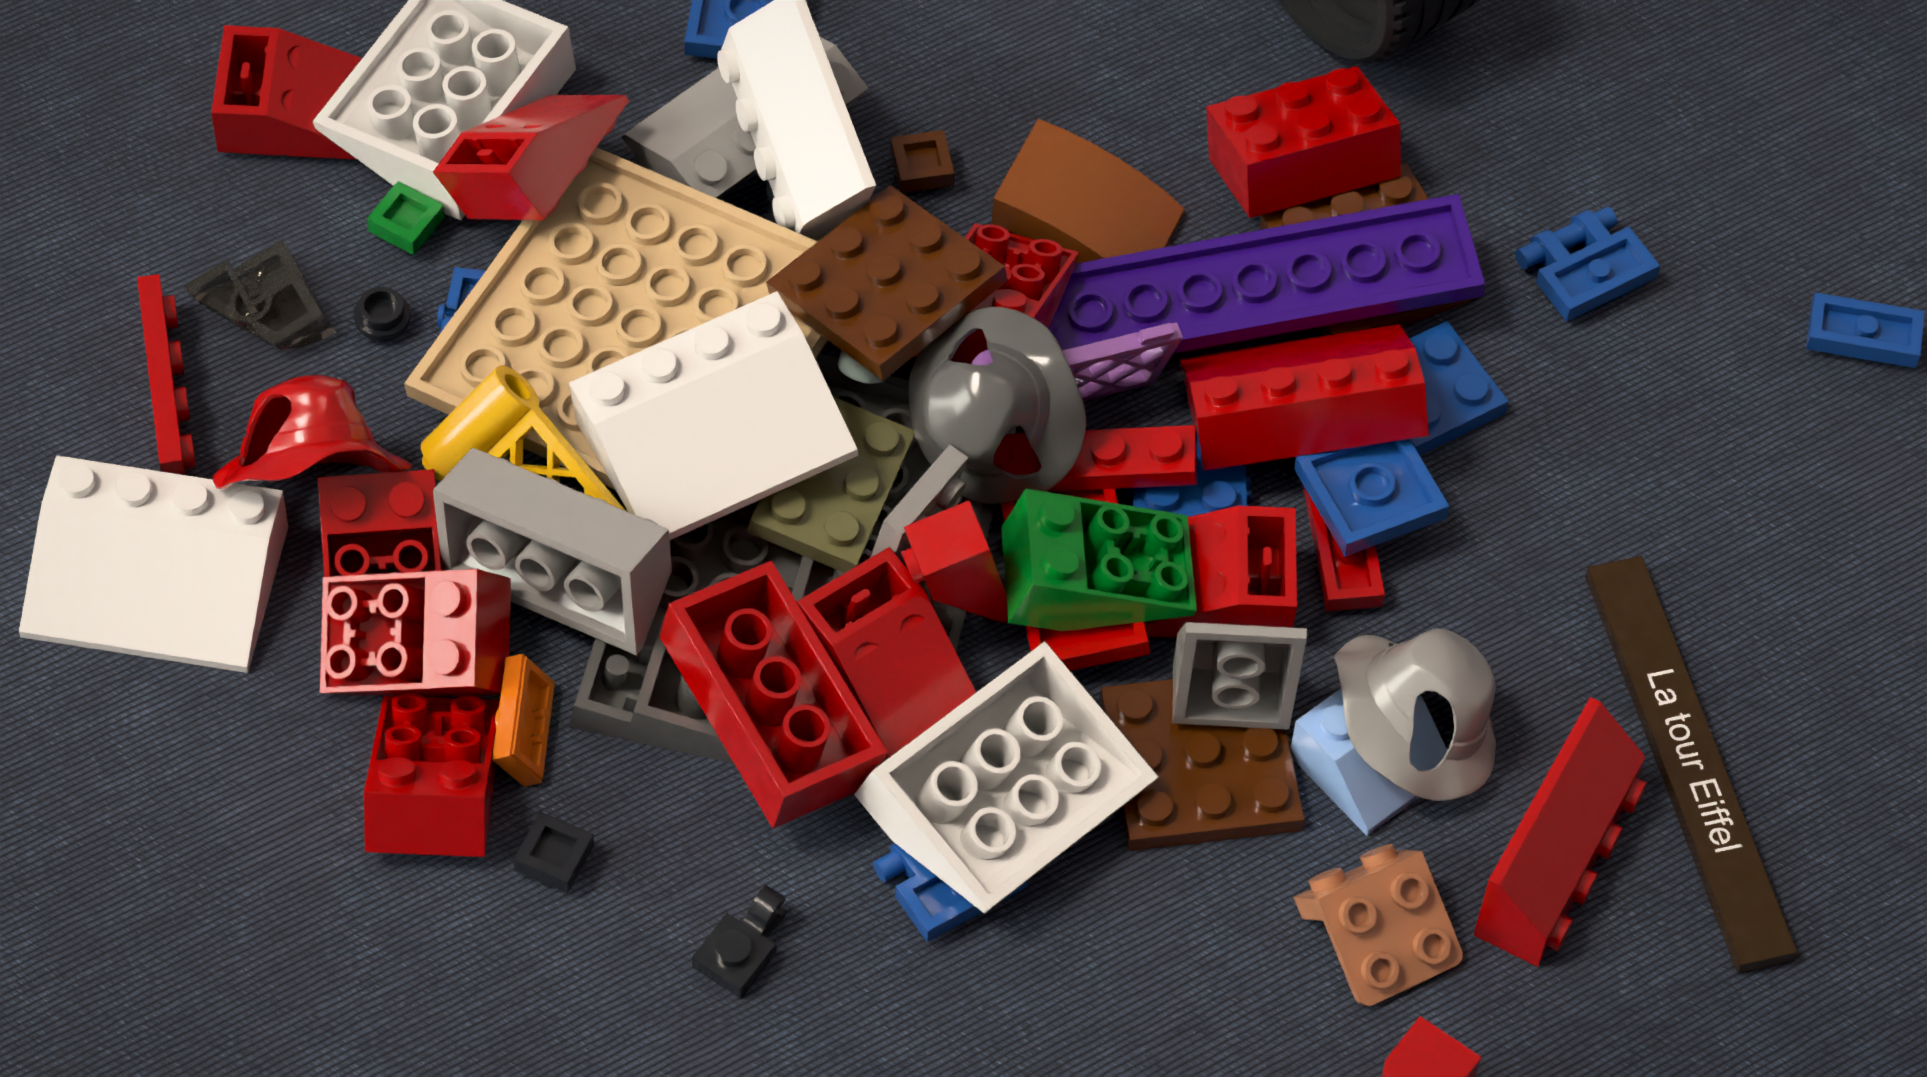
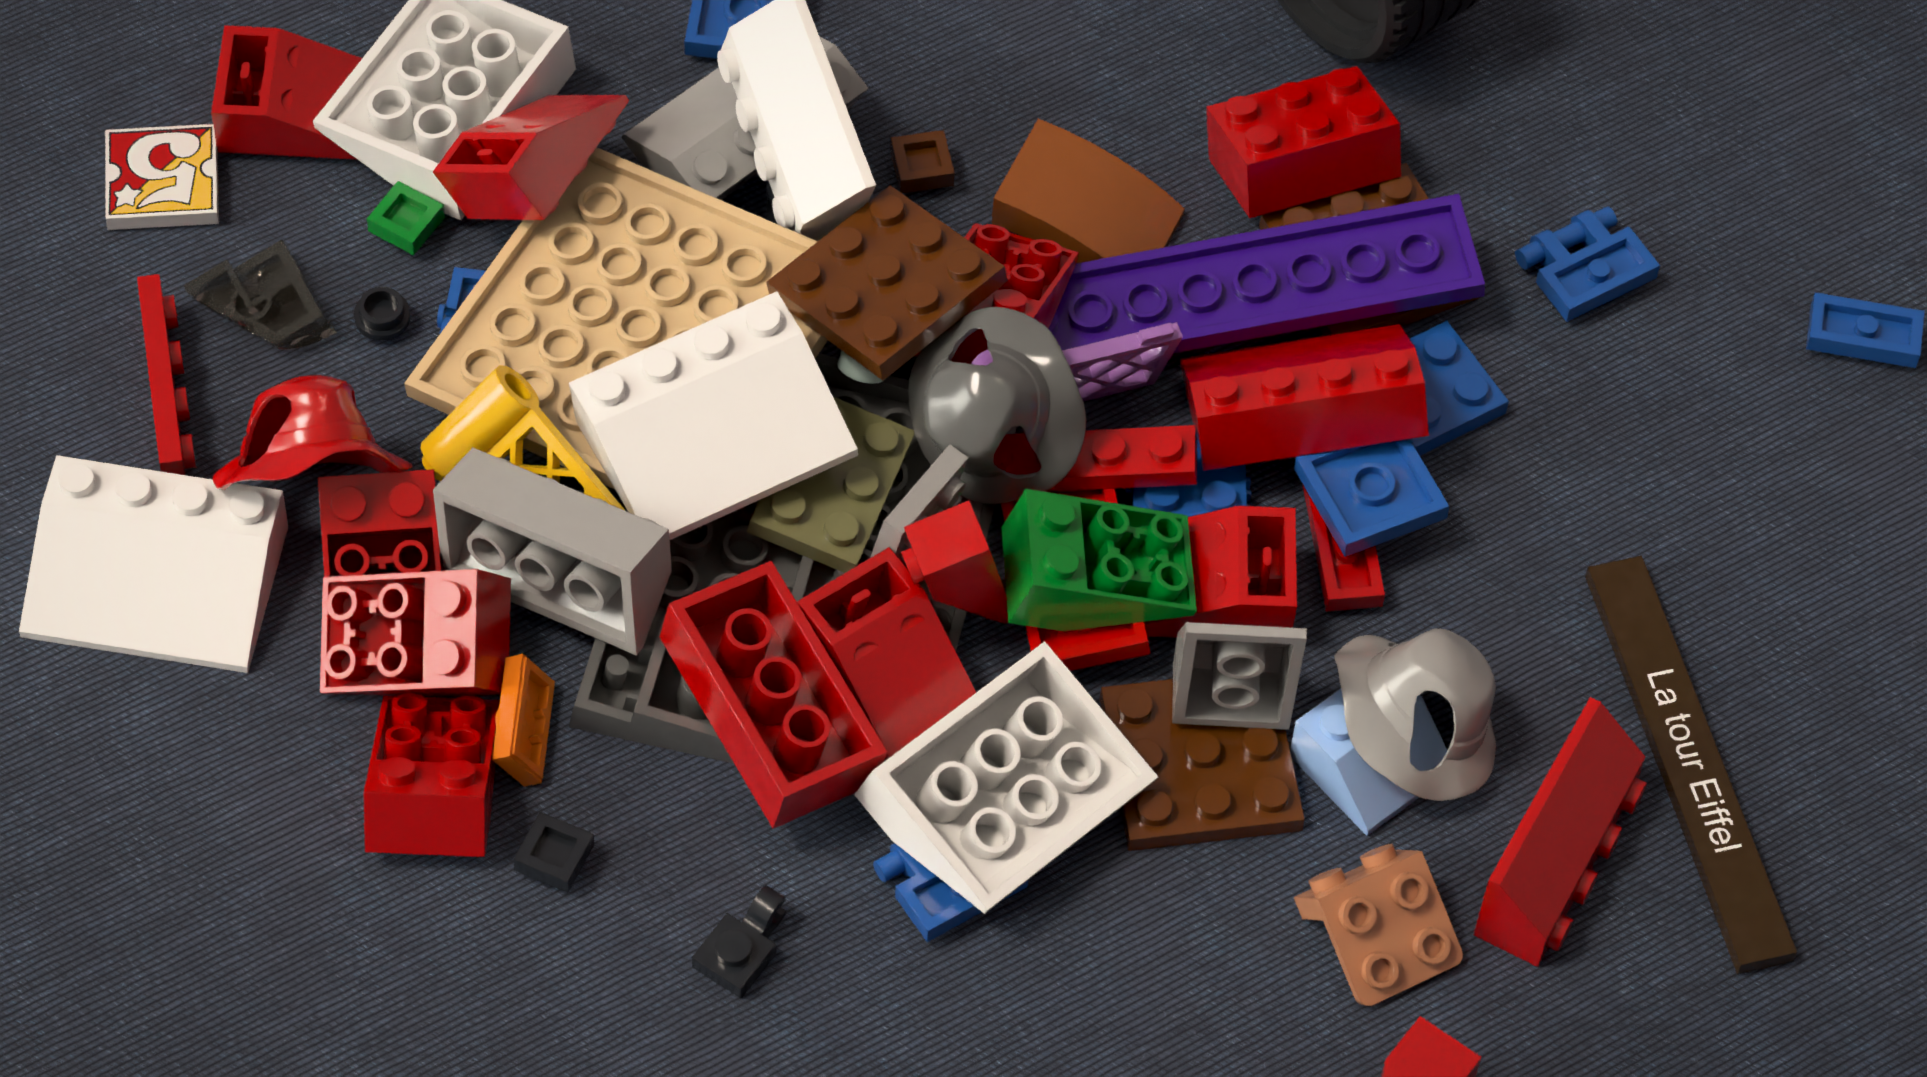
(161, 177): none -> tile

